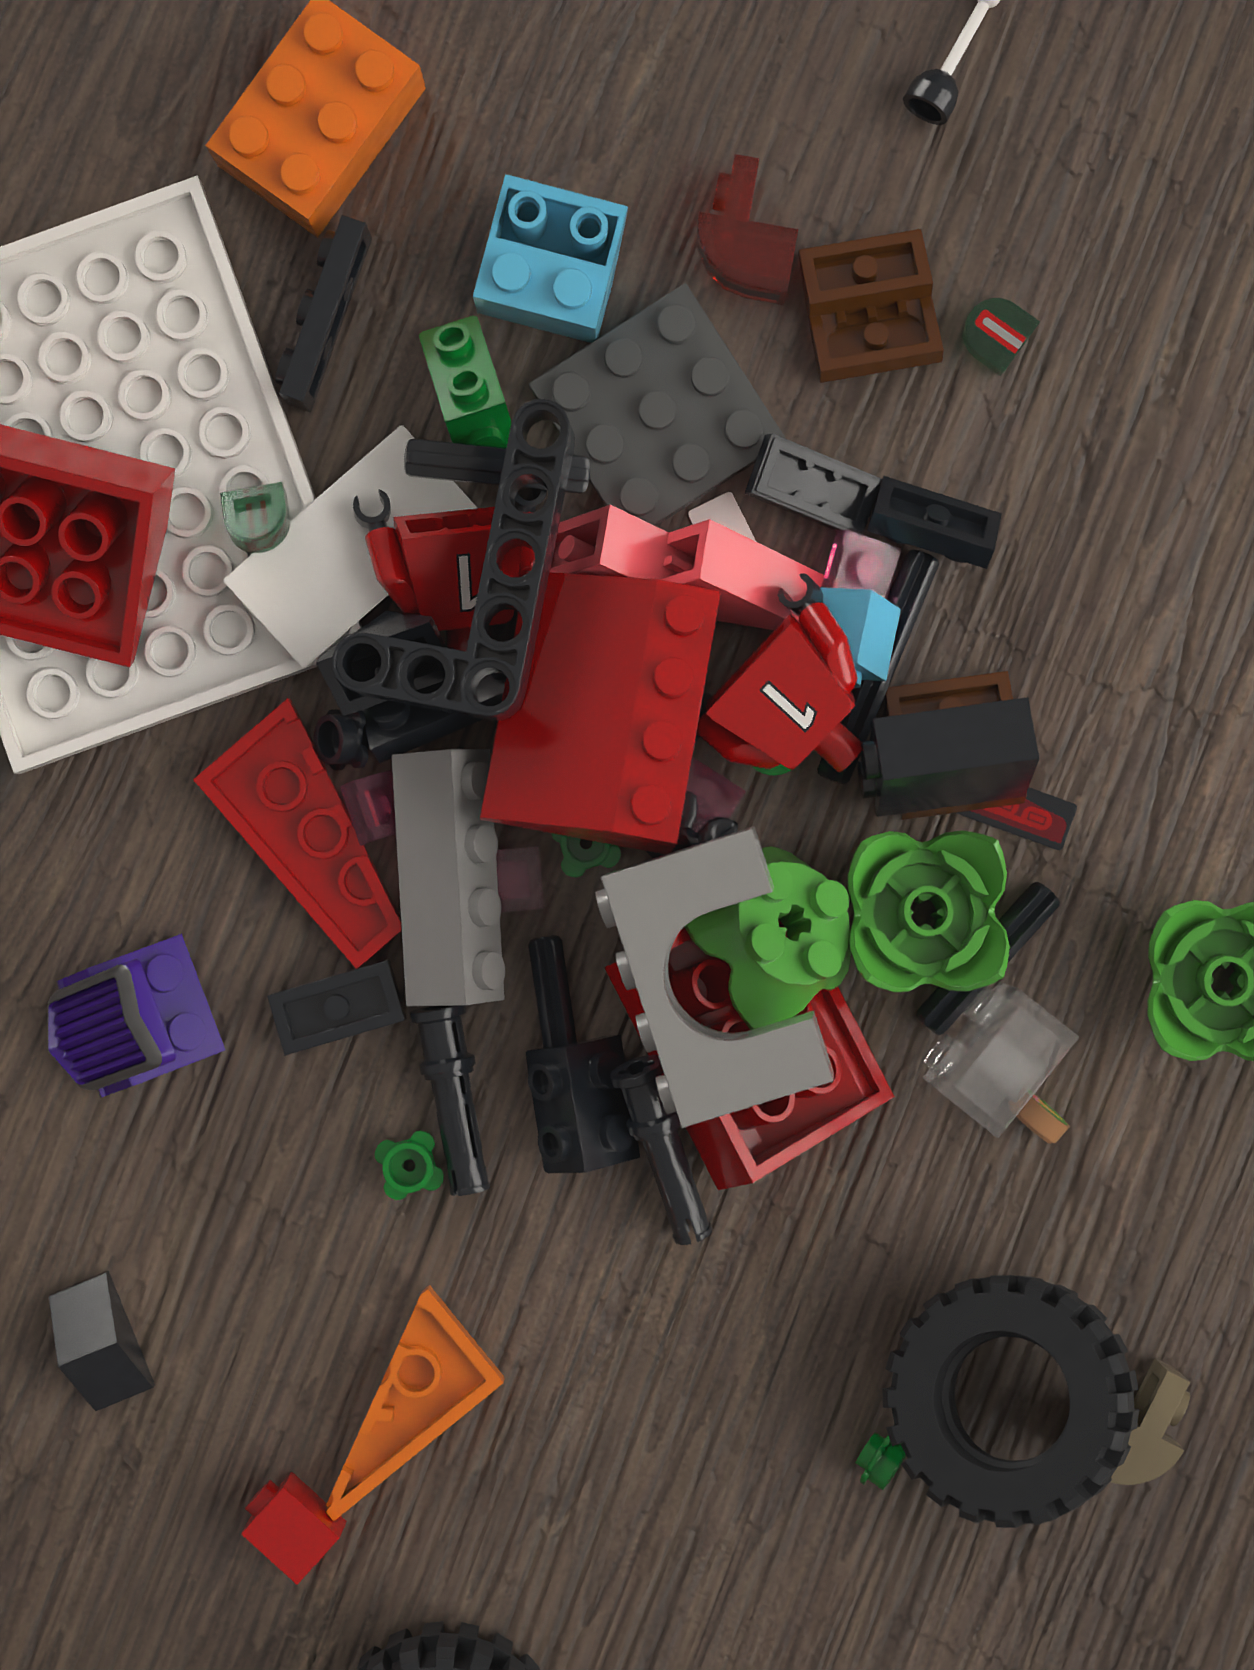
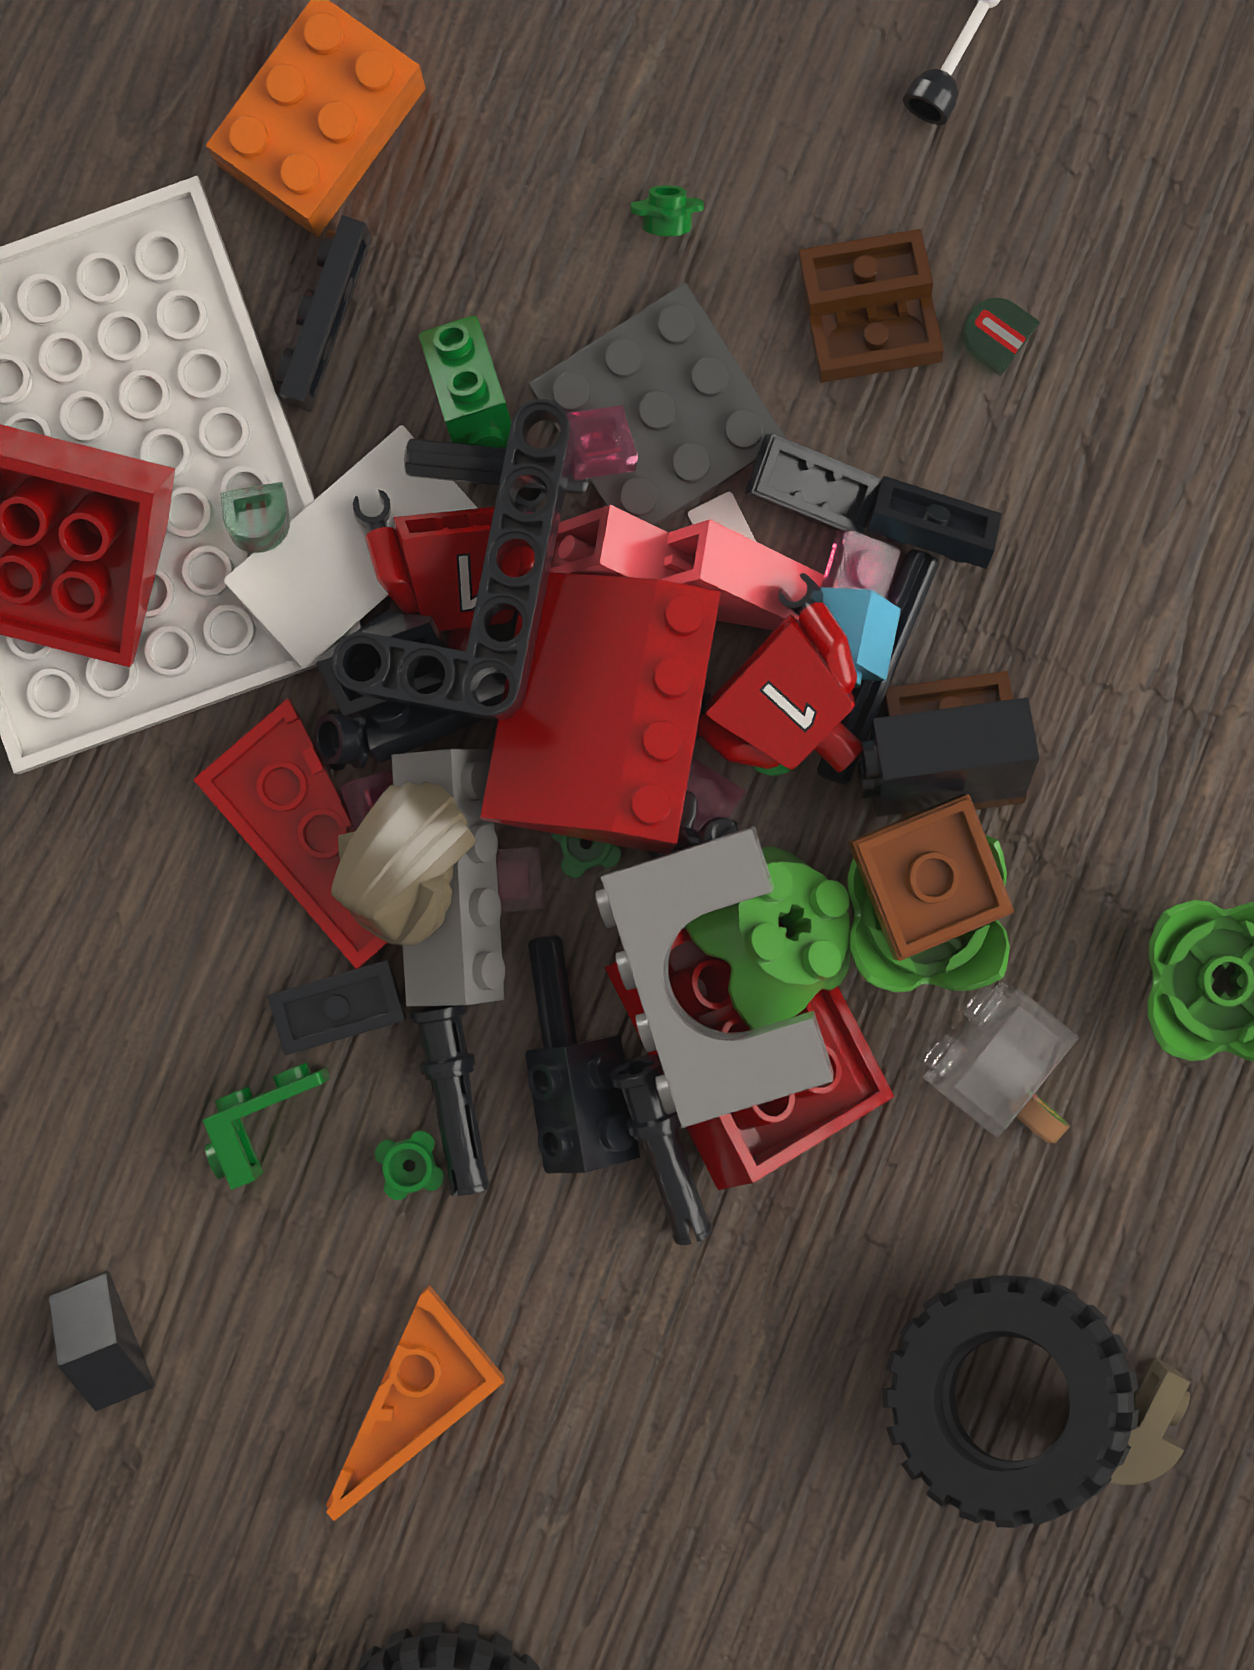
(131, 1019): dark purple piece -> none
(230, 1147): none -> green bracket
(291, 1526): red brick -> none
(401, 863): none -> dark tan hair
(550, 259): medium azure slope -> none
(601, 443): none -> clear pink plate
(667, 211): none -> green plate
(741, 253): clear red brick -> none
(880, 1460): green plate -> none
(931, 877): none -> dark orange tile
(1020, 923): black axle -> none
(1038, 819): sticker -> none

